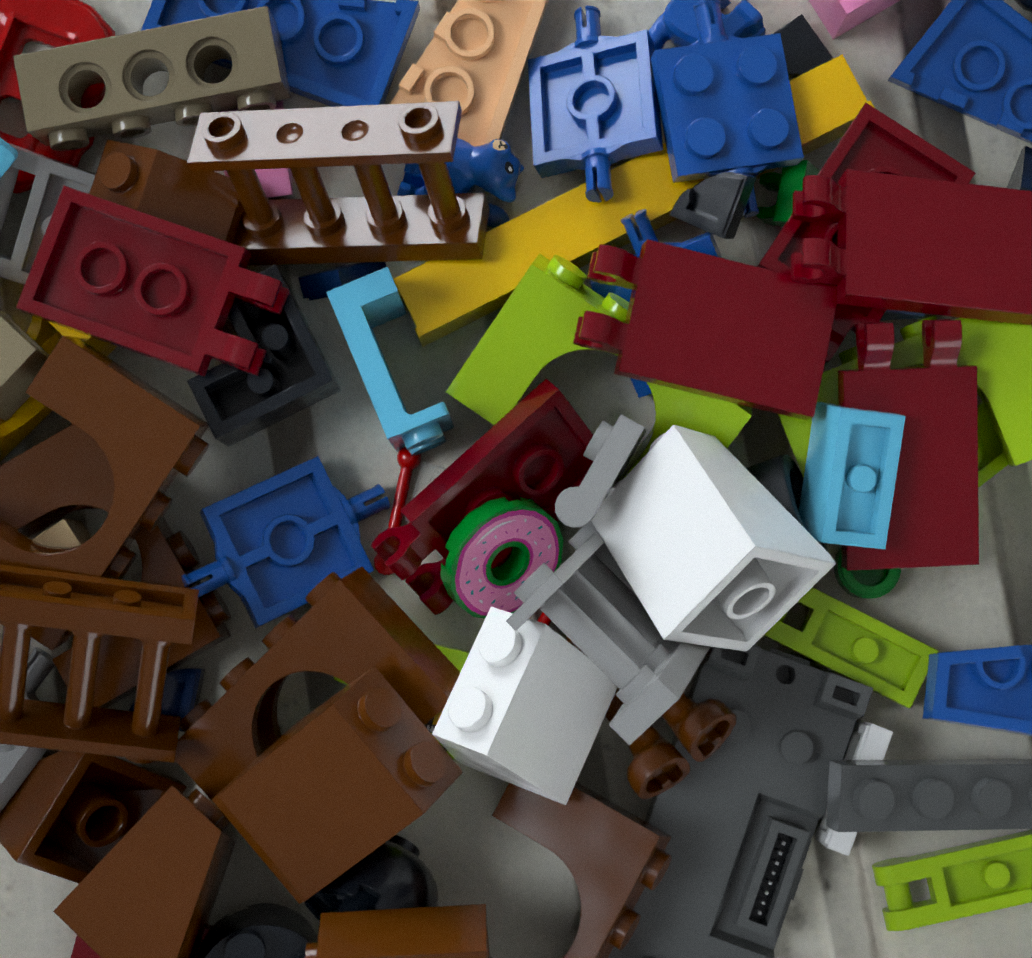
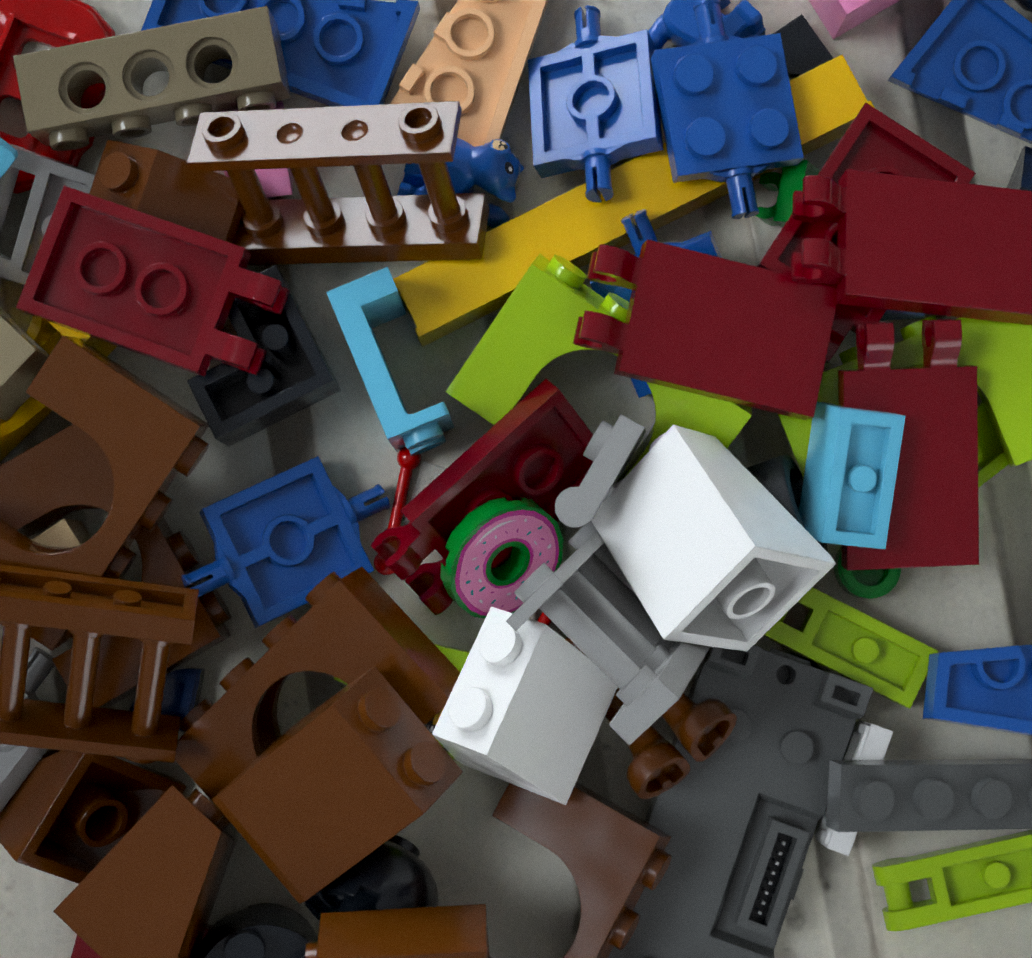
(317, 284): dark blue tile -> none
(716, 203): black tile -> none

